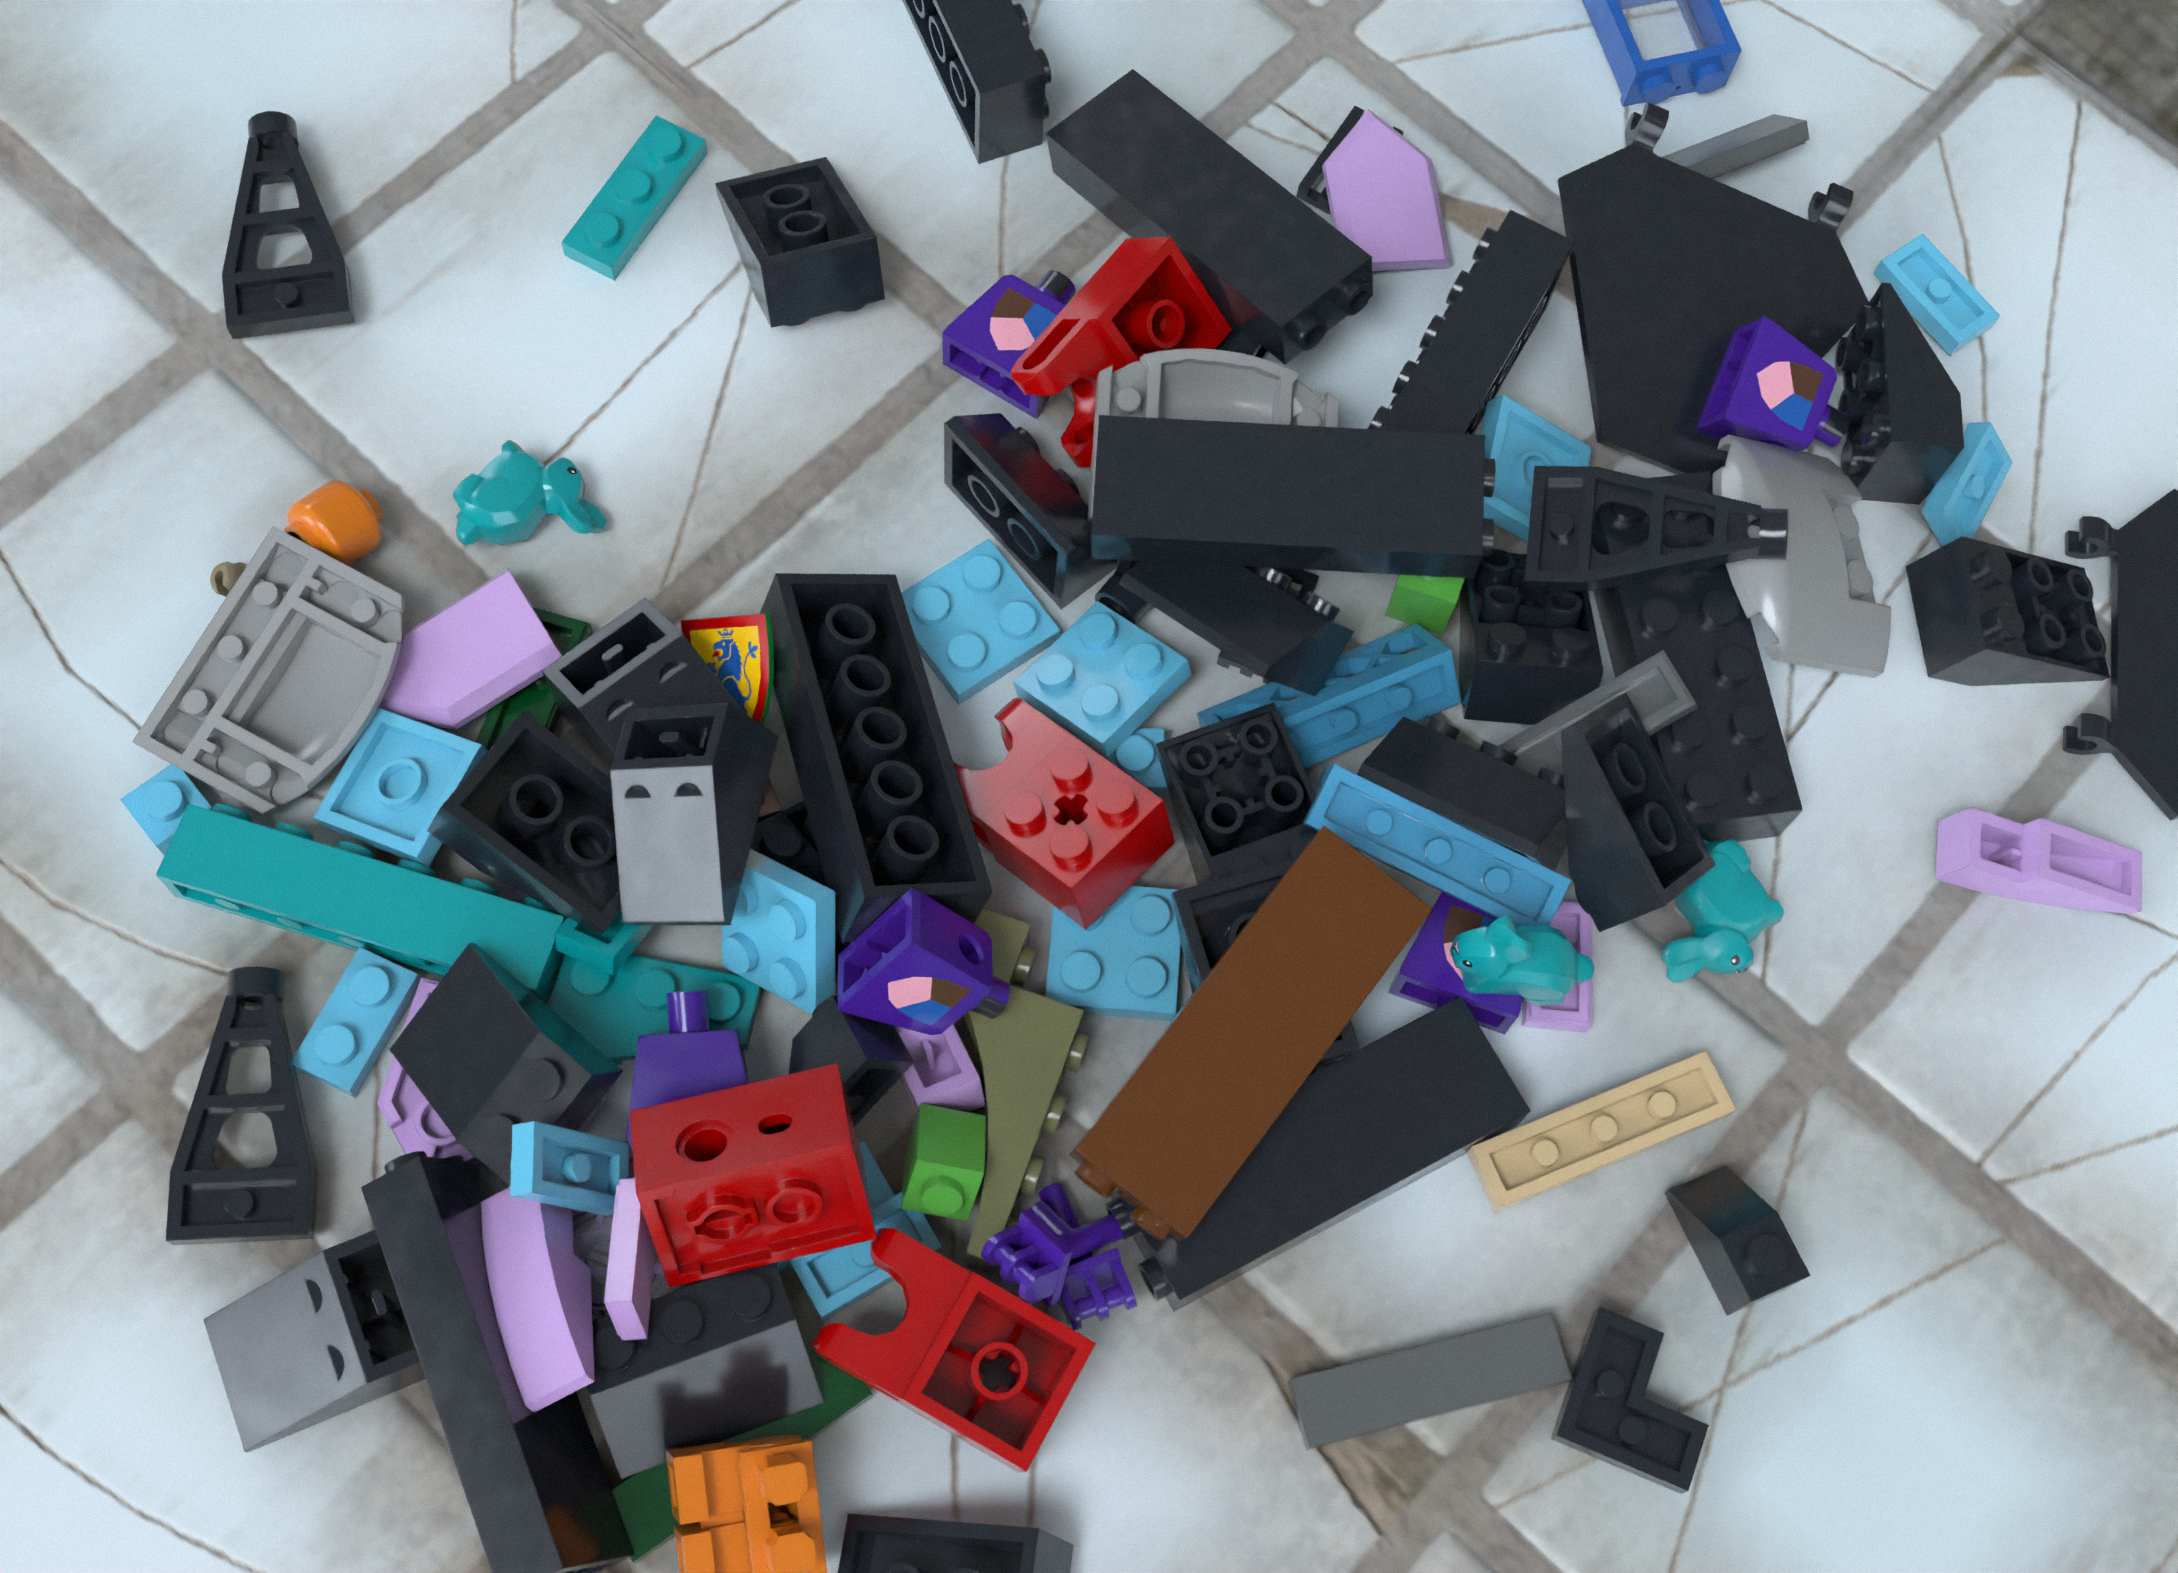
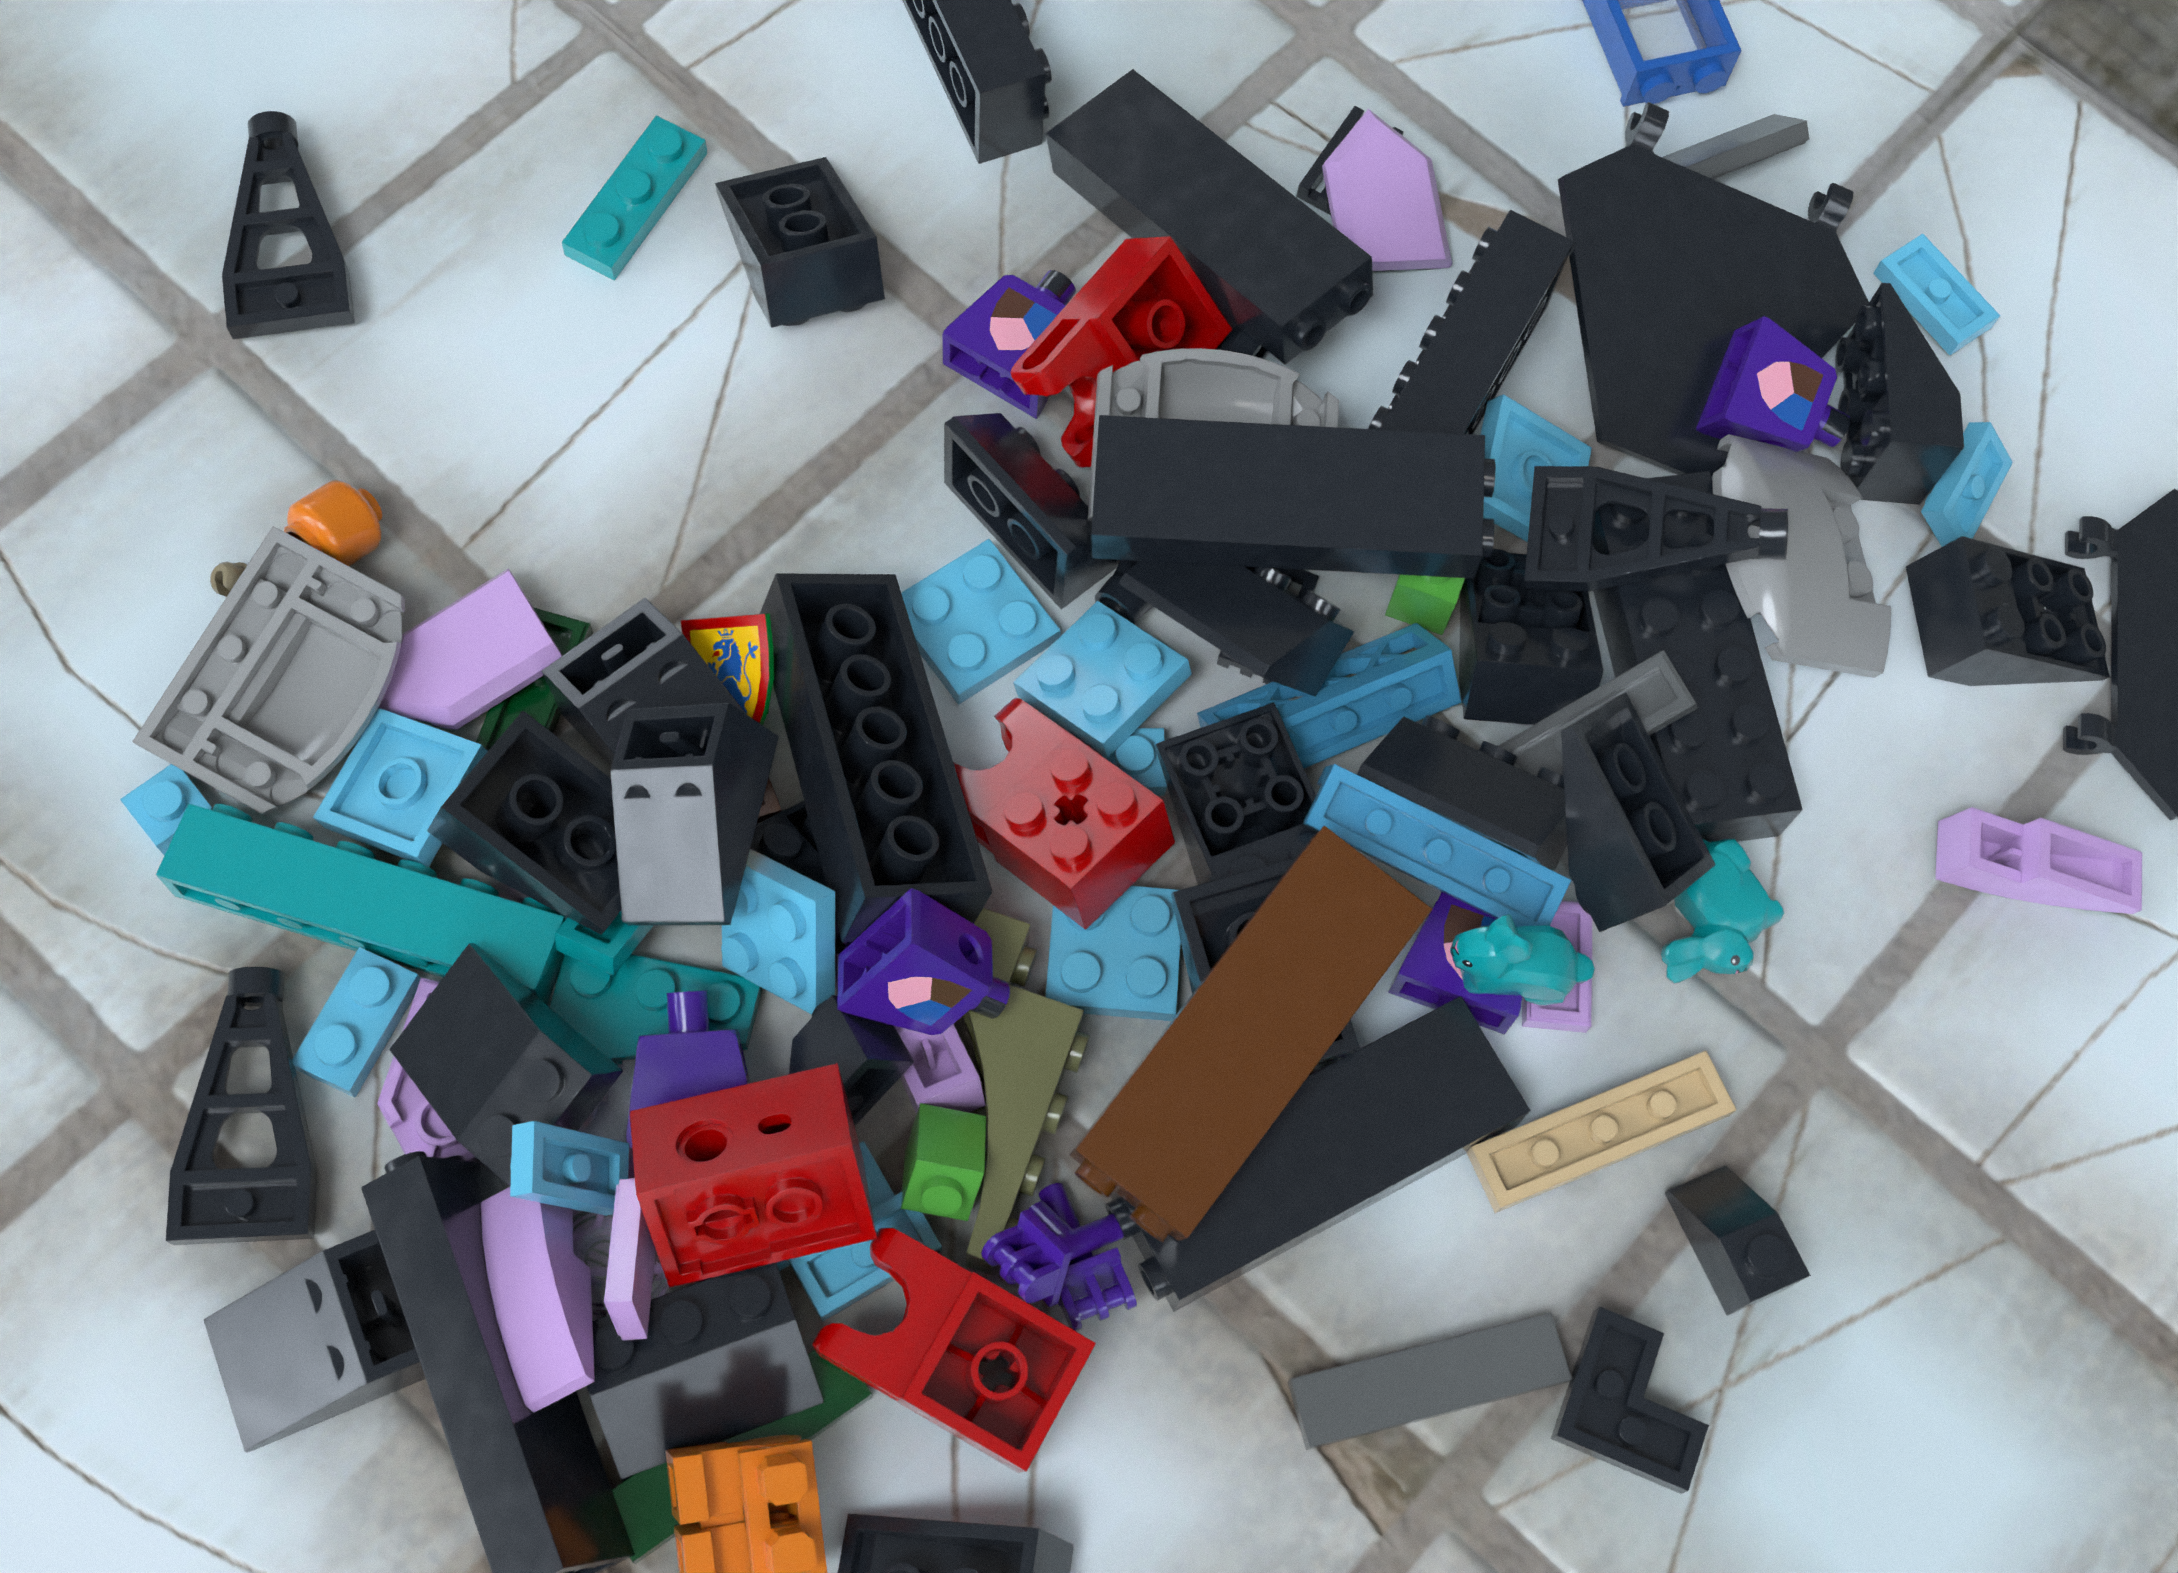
(517, 494): teal animal -> none

